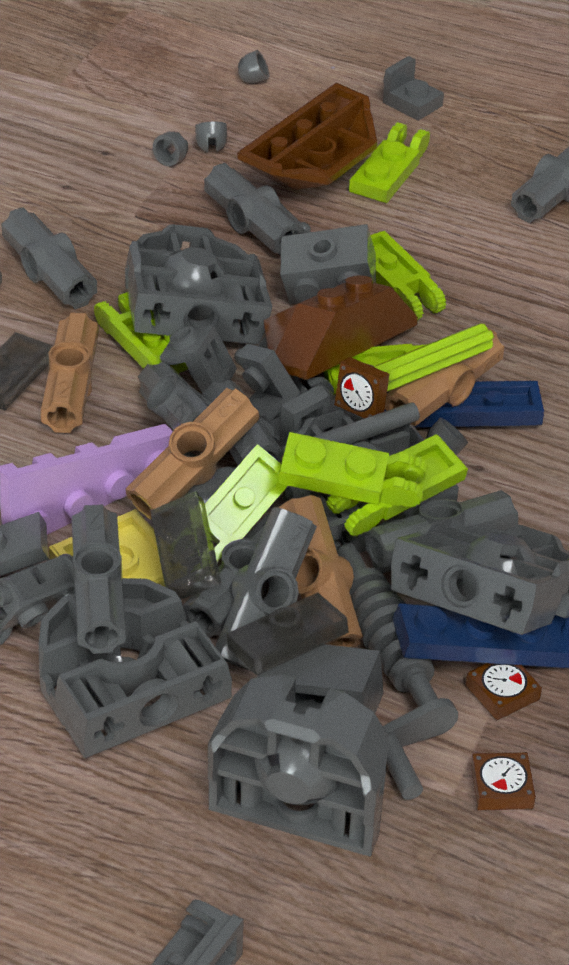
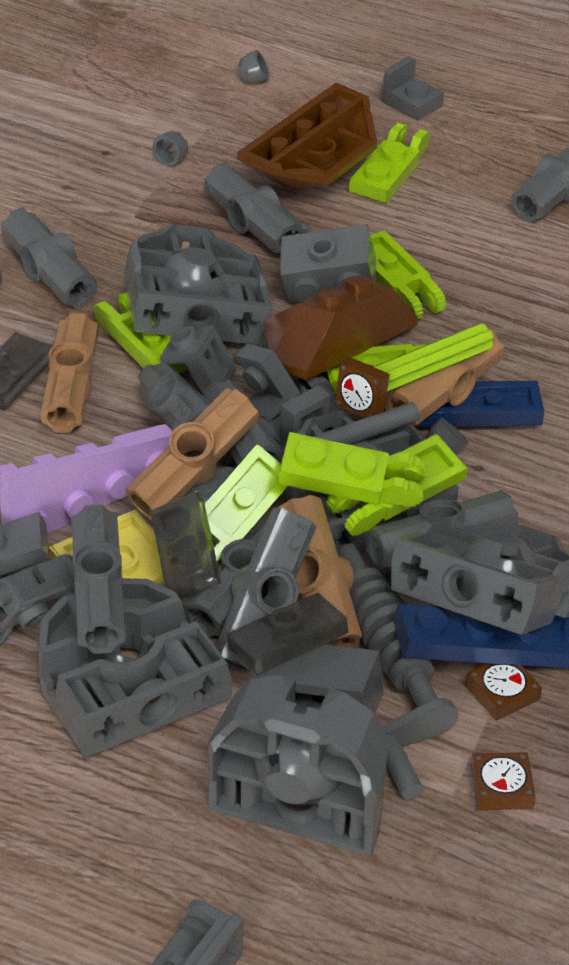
(210, 134): dark grey hinge -> none

